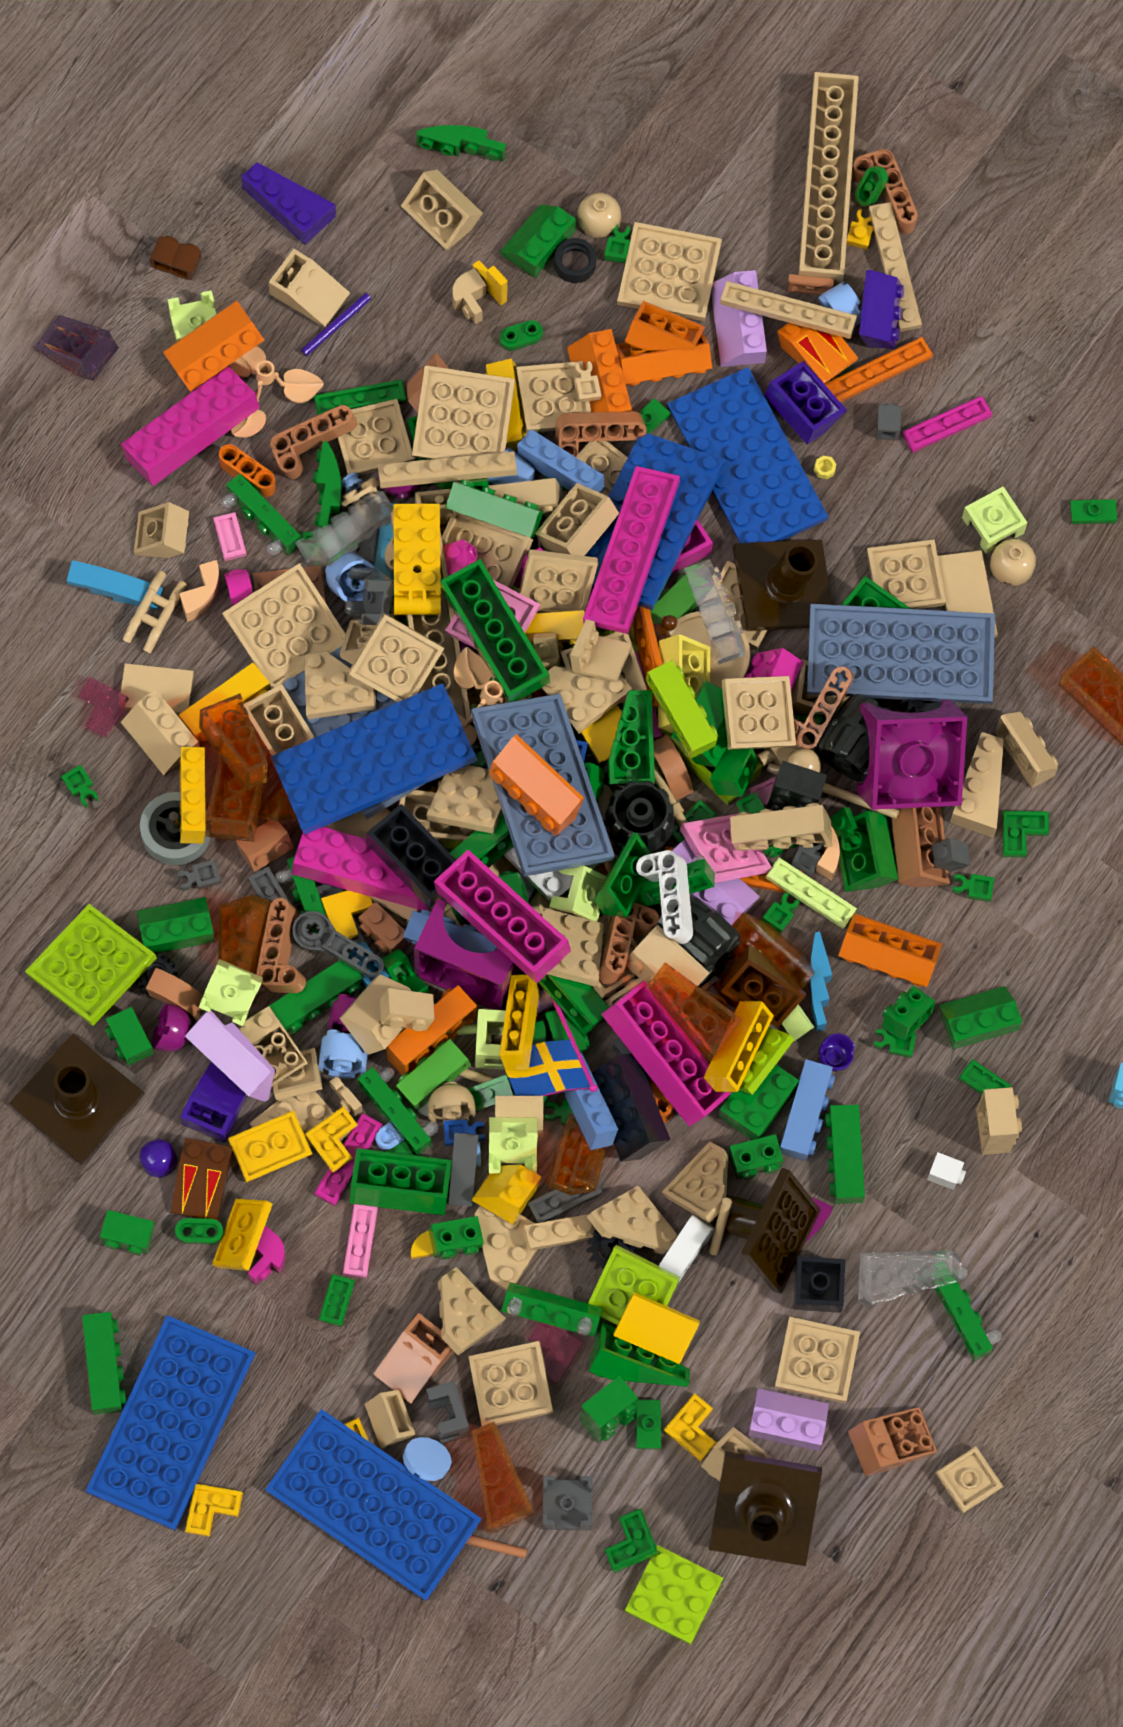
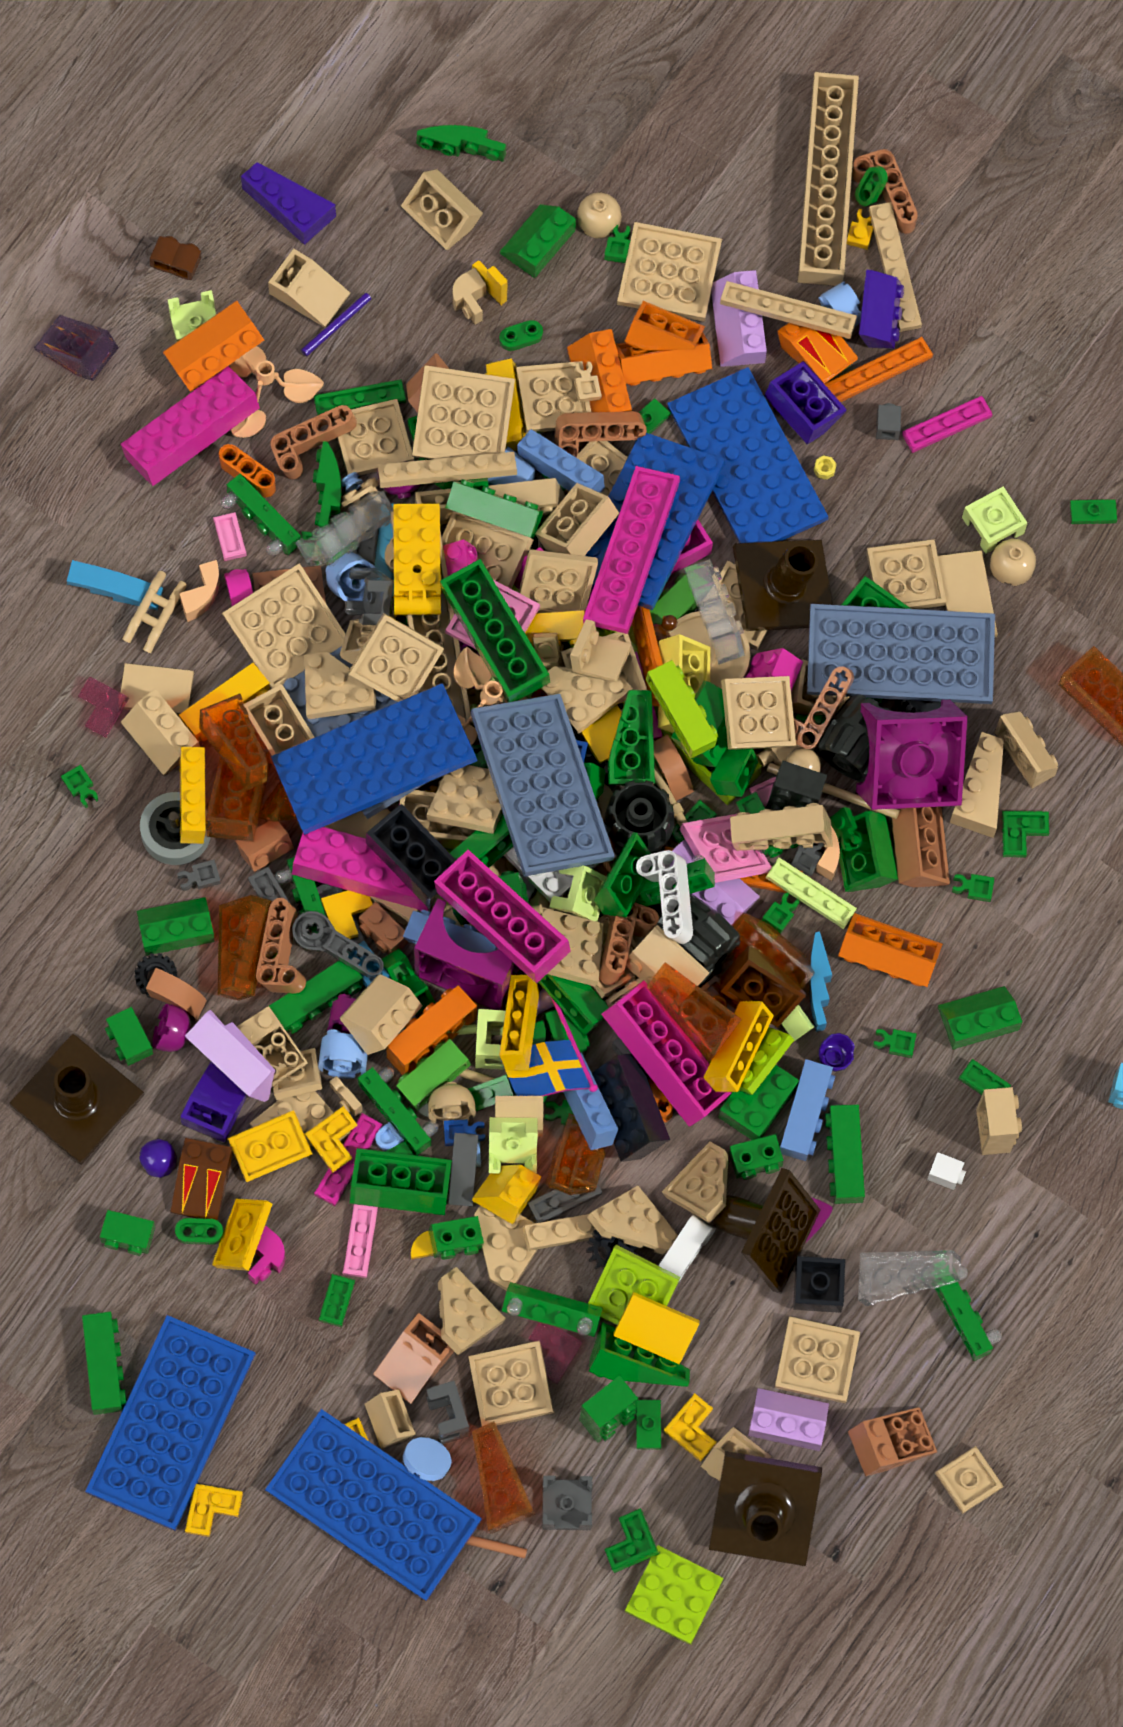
(91, 964): lime plate -> none
(161, 531): tan slope -> none
(231, 991): yellowish green panel -> none
(407, 1009): tan brick -> none
(536, 785): orange slope -> none
(575, 244): black tyre -> none
(720, 1226): tan bar -> none
(809, 284): nougat tile -> none
(907, 1013): green brick -> none
(951, 855): dark grey brick -> none

